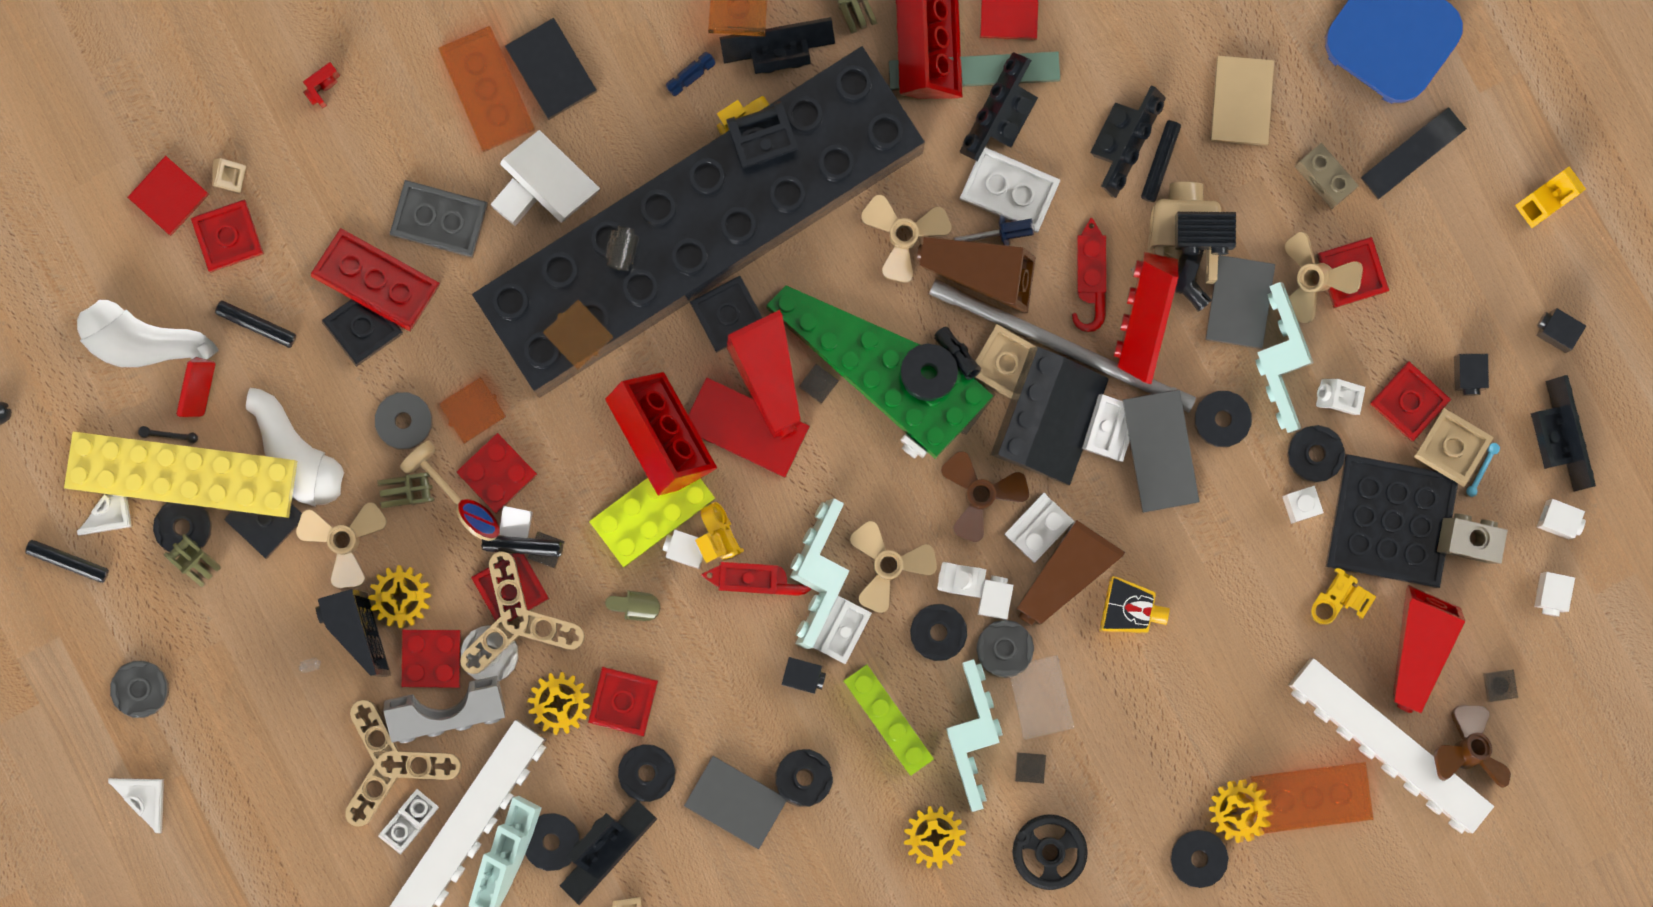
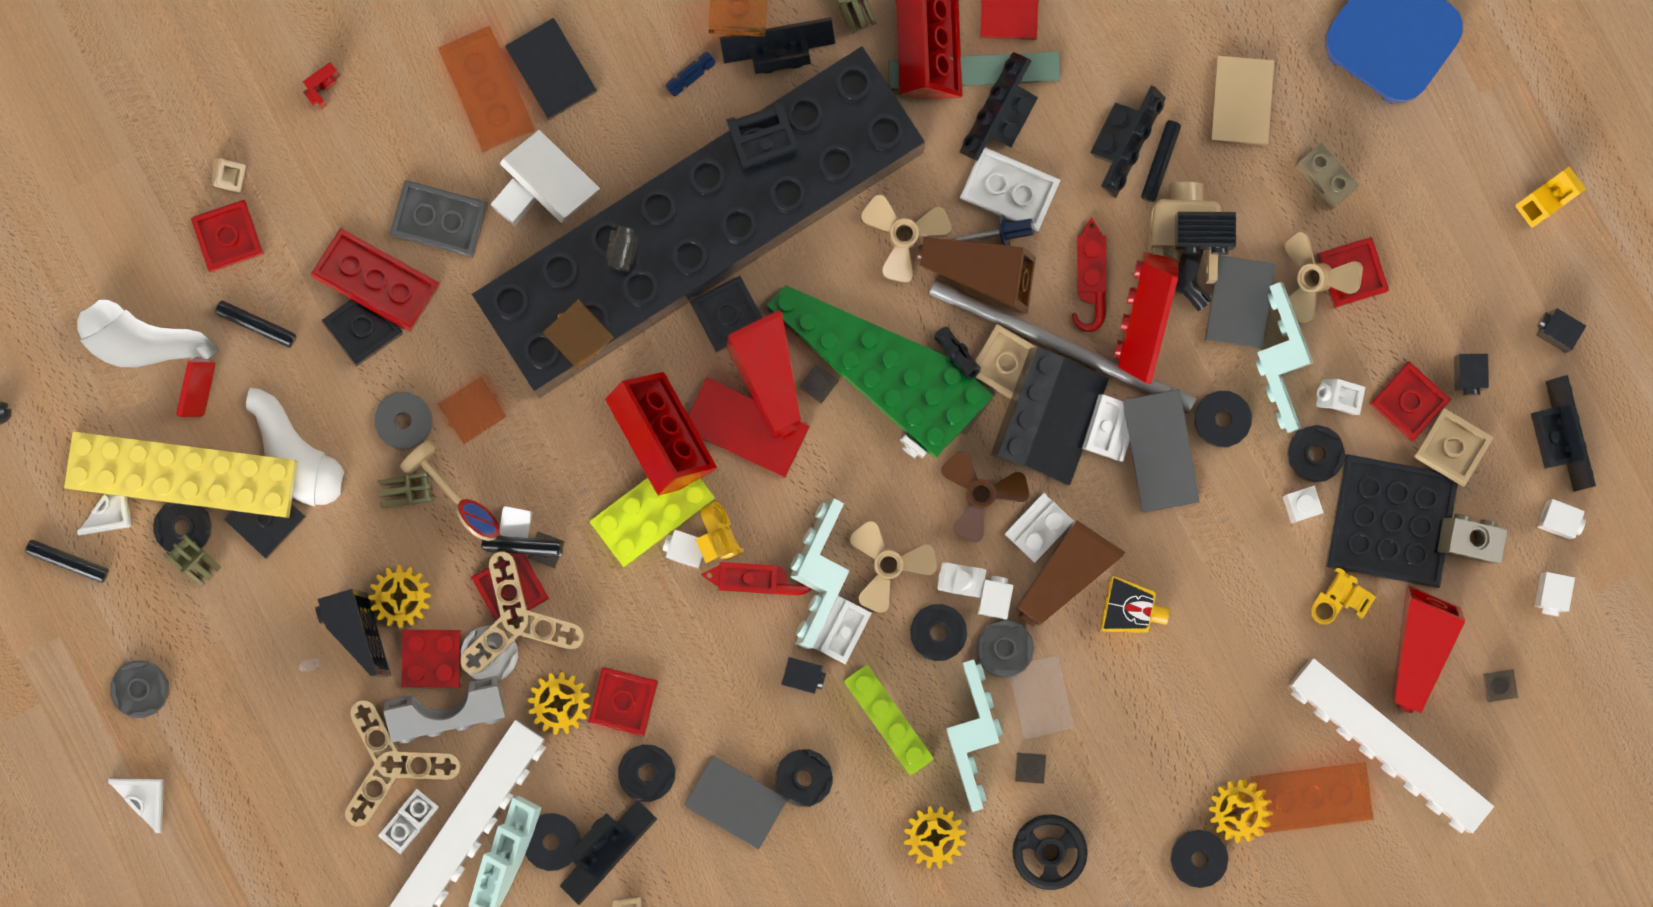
(146, 432): black hinge -> none
(168, 195): red tile -> none
(346, 569): tan piece -> none
(496, 473): red plate -> none
(637, 605): olive arm -> none
(737, 110): yellow piece -> none
(932, 356): black tile -> none
(1413, 153): black slope -> none
(1472, 749): reddish brown piece -> none
(1493, 449): medium azure hinge -> none

